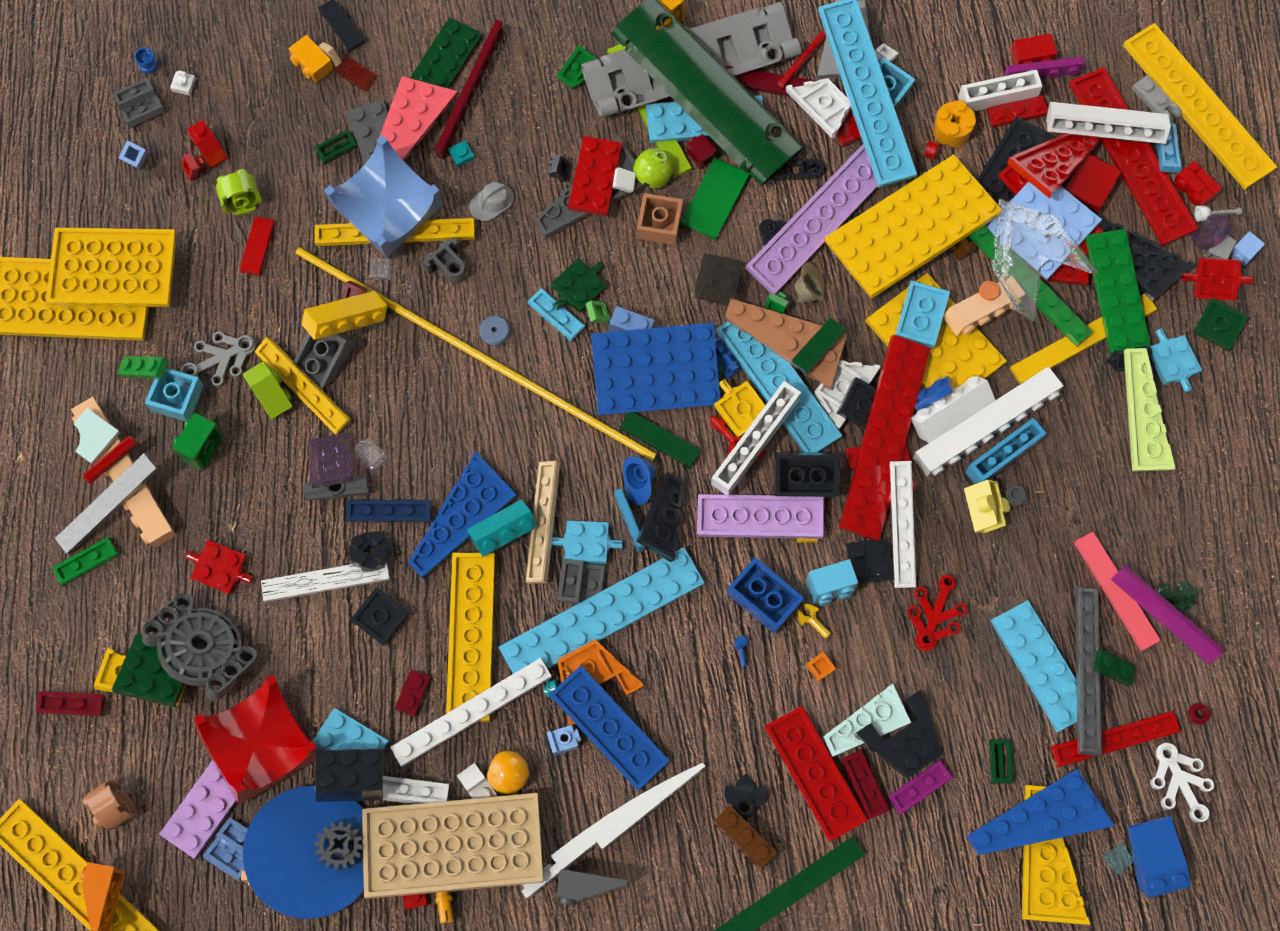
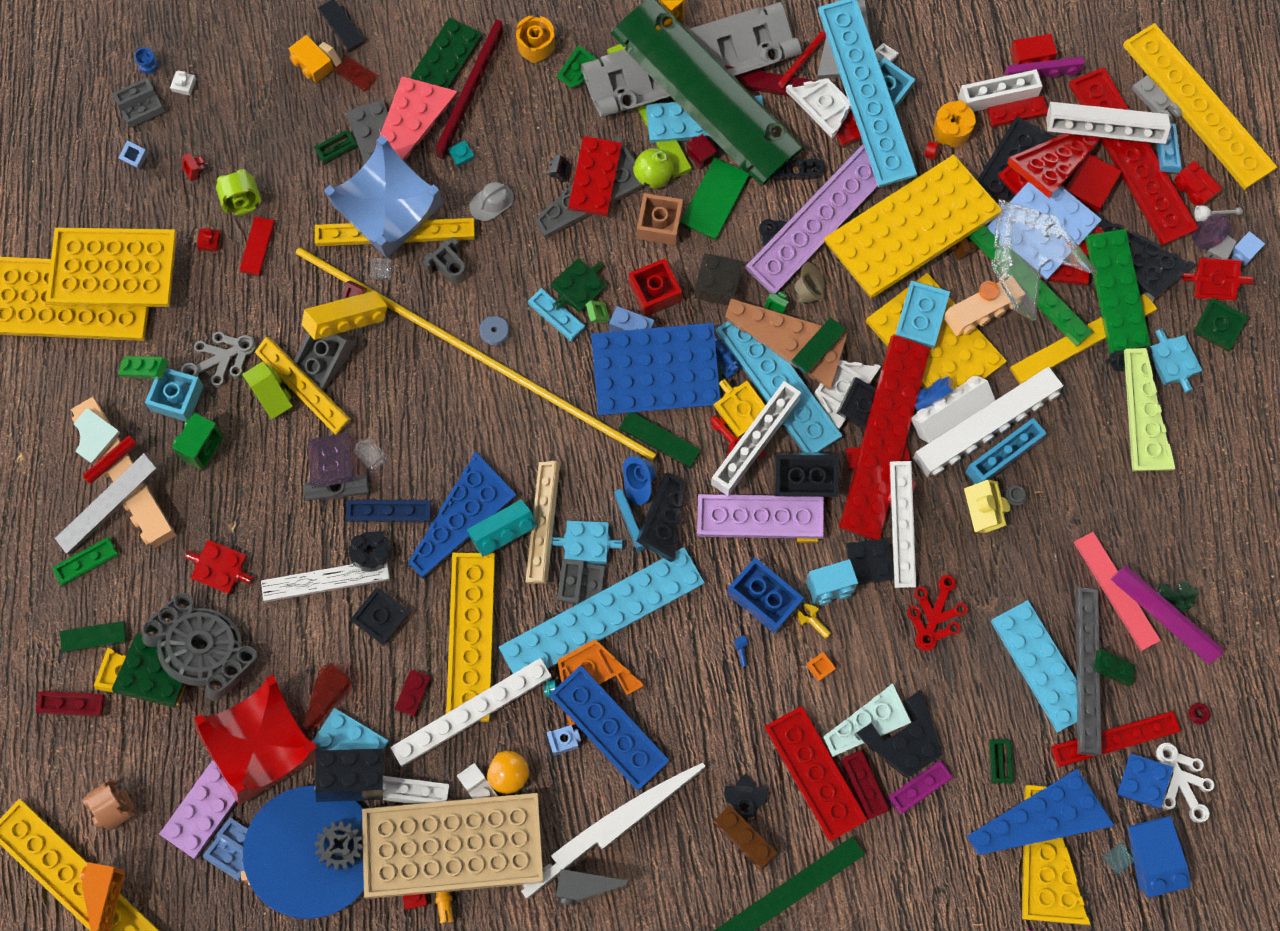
(93, 637): none -> dark green tile
(207, 144): red slope -> none
(208, 240): none -> red tile
(327, 690): none -> clear red slope
(535, 38): none -> light orange brick
(624, 180): white tile -> none
(655, 287): none -> red brick
(1145, 781): none -> blue plate

